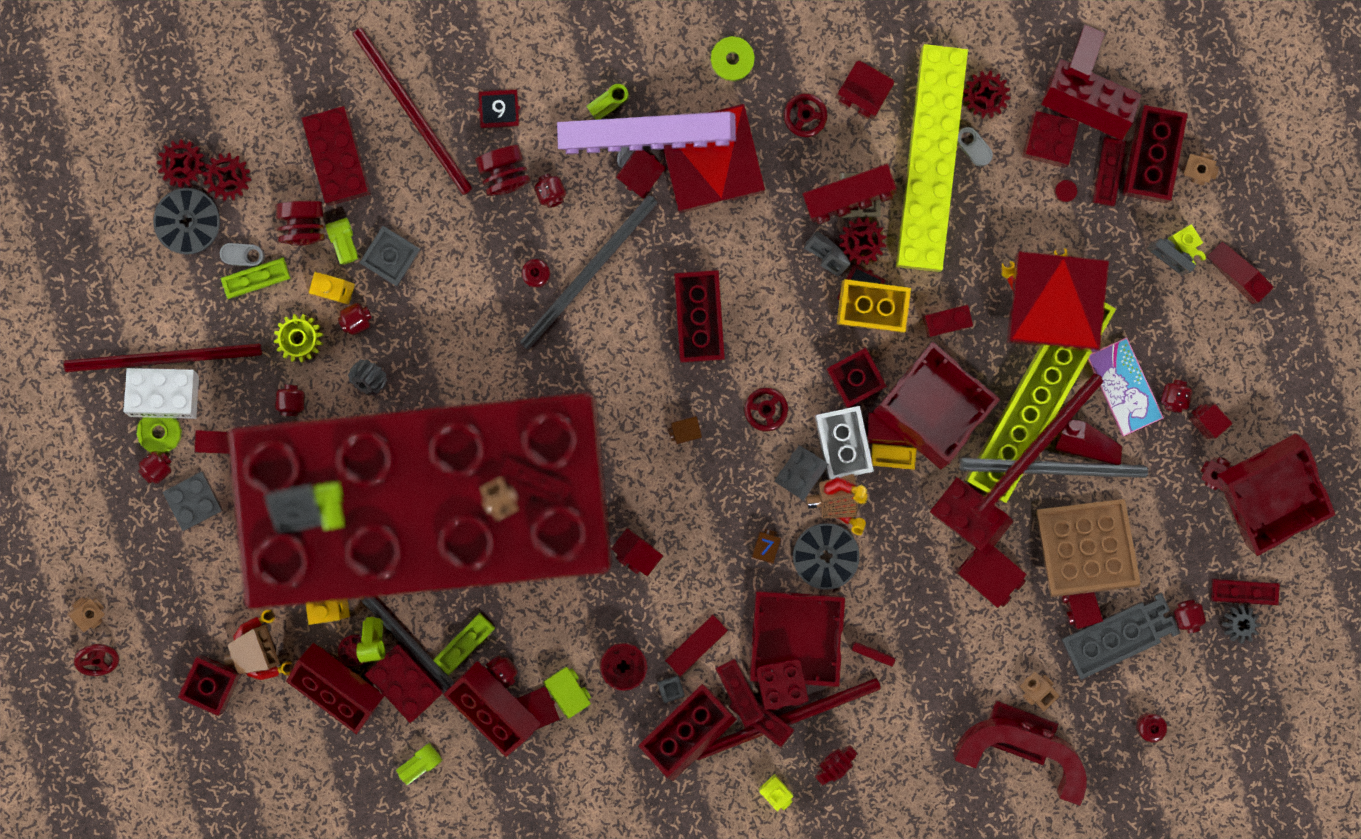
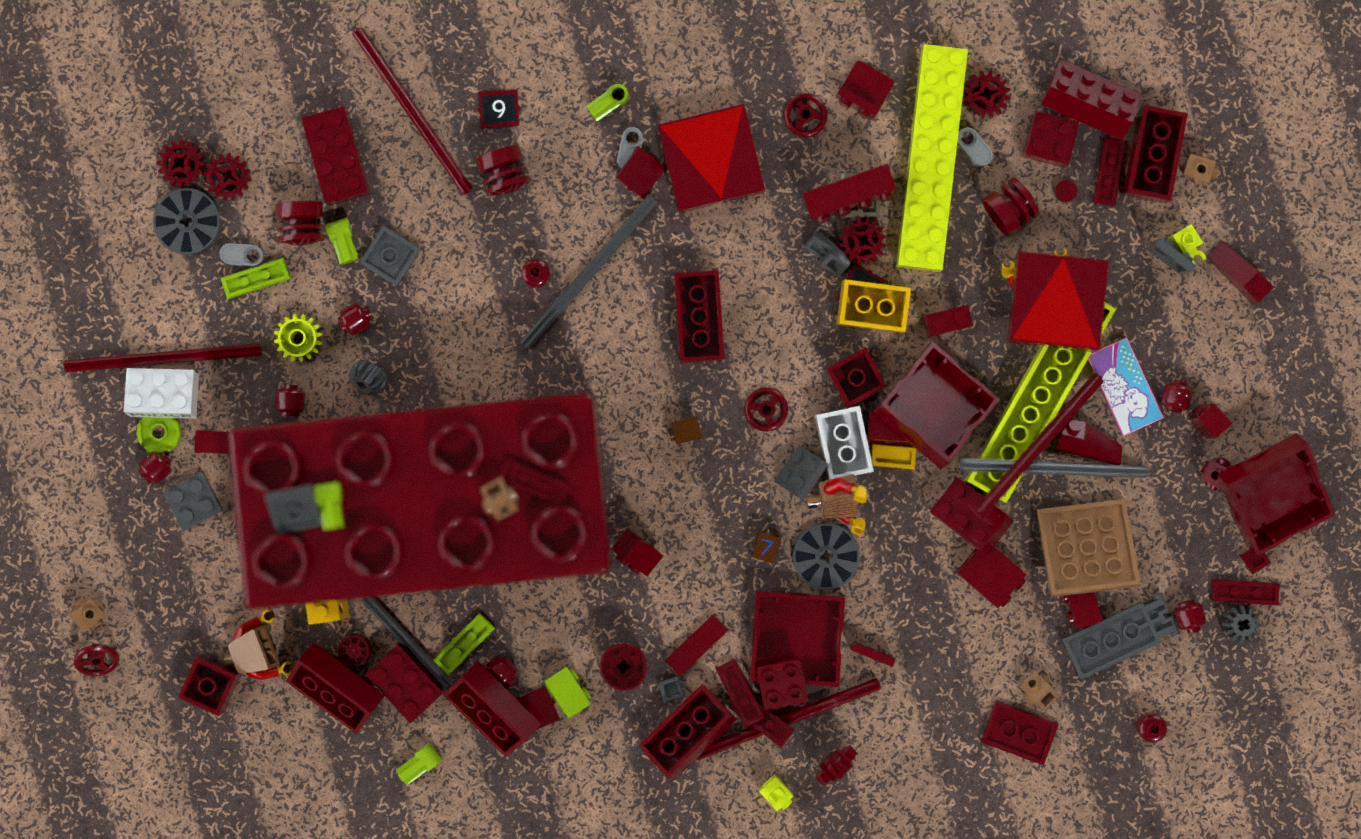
(331, 288): yellow torso -> none
(371, 645): lime piece -> none
(550, 190): dark red head -> none
(646, 131): lavender brick -> none
(723, 68): lime tile -> none
(1014, 204): none -> dark red wheel
(1025, 736): dark red arch -> none
(1086, 52): tile -> none
(1253, 562): none -> dark red tile

